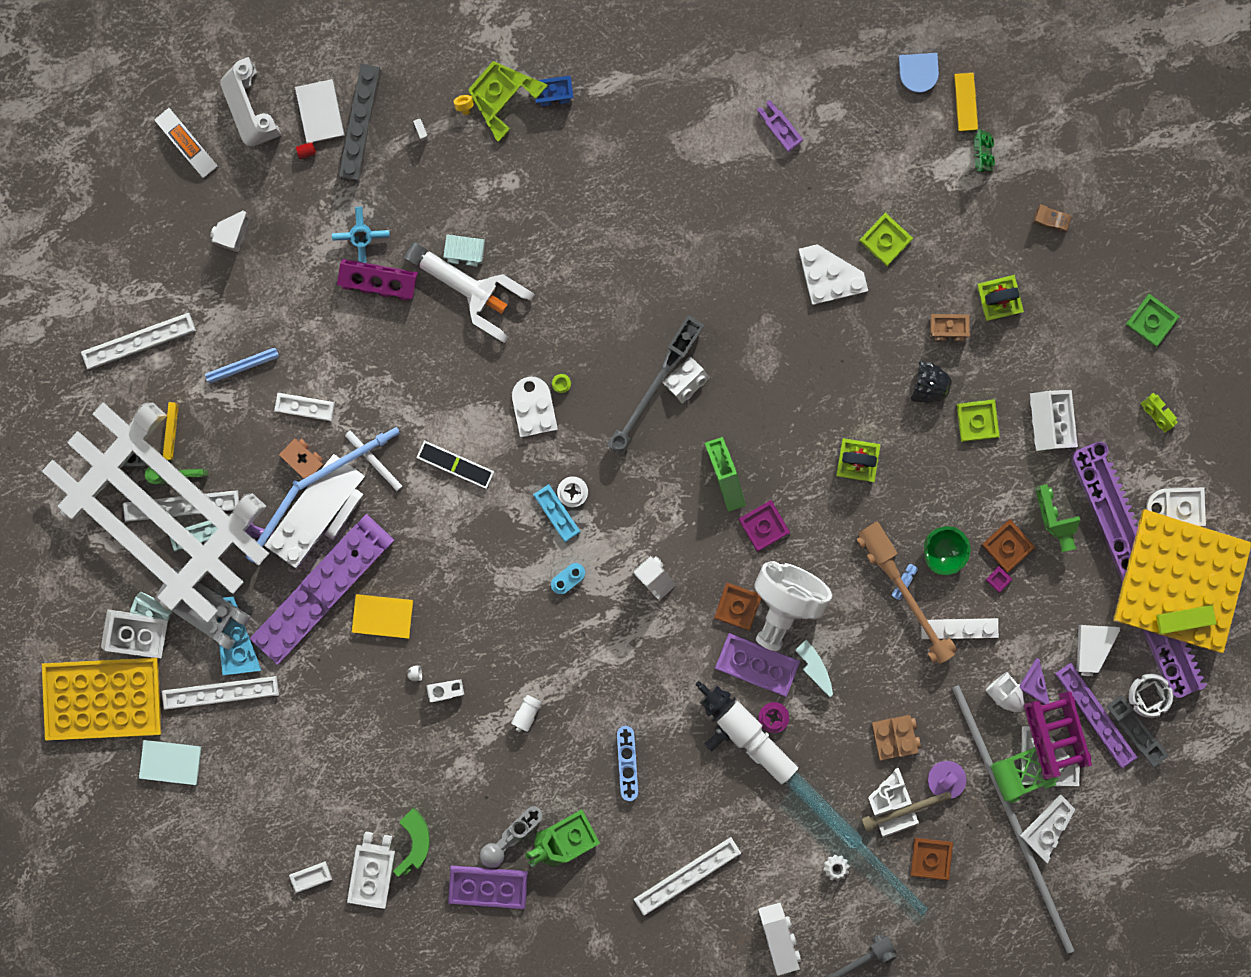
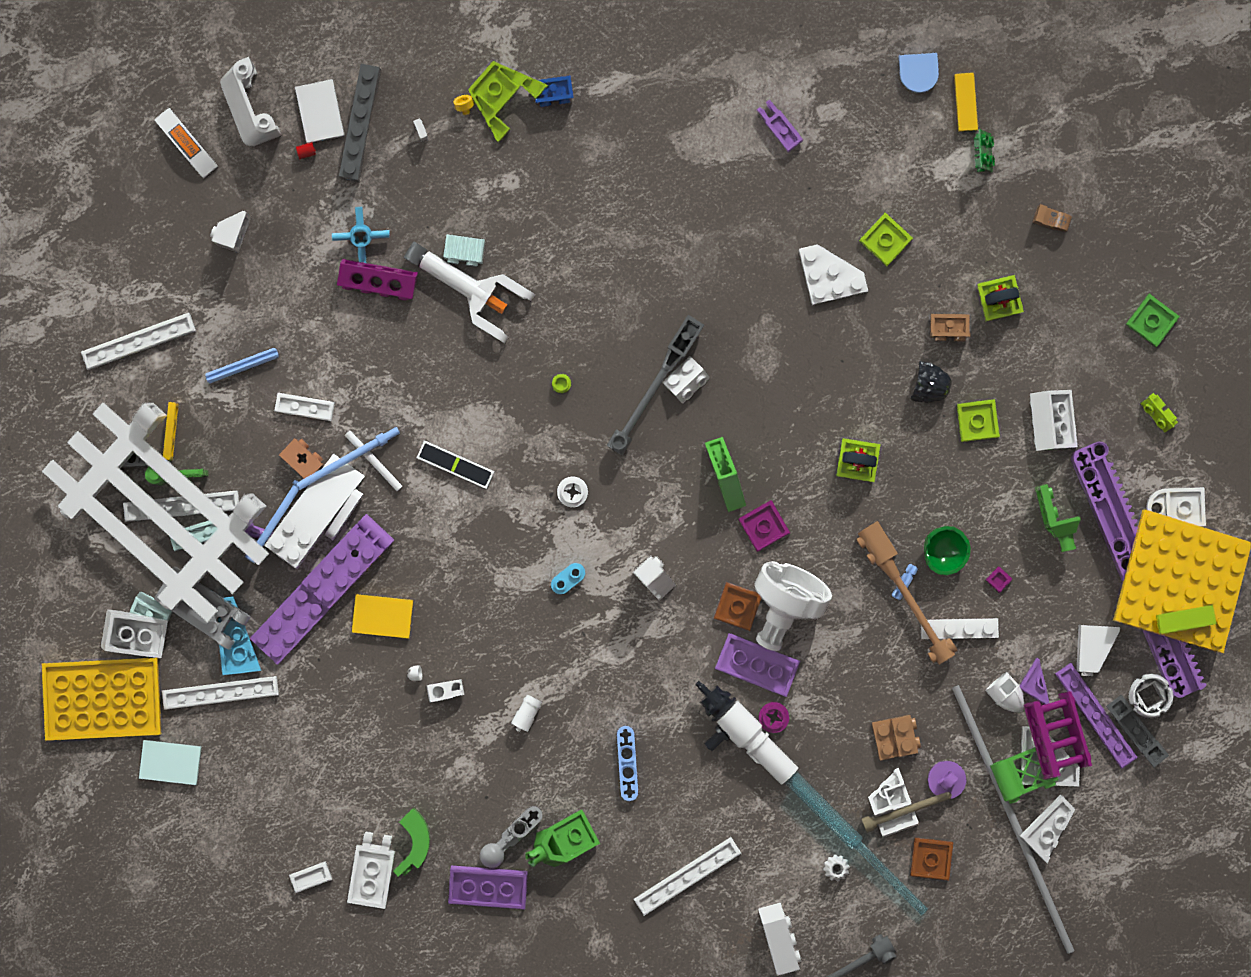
(533, 409): white plate -> none
(556, 513): medium azure tile -> none
(815, 667): light aqua slope -> none
(1008, 546): dark orange tile -> none

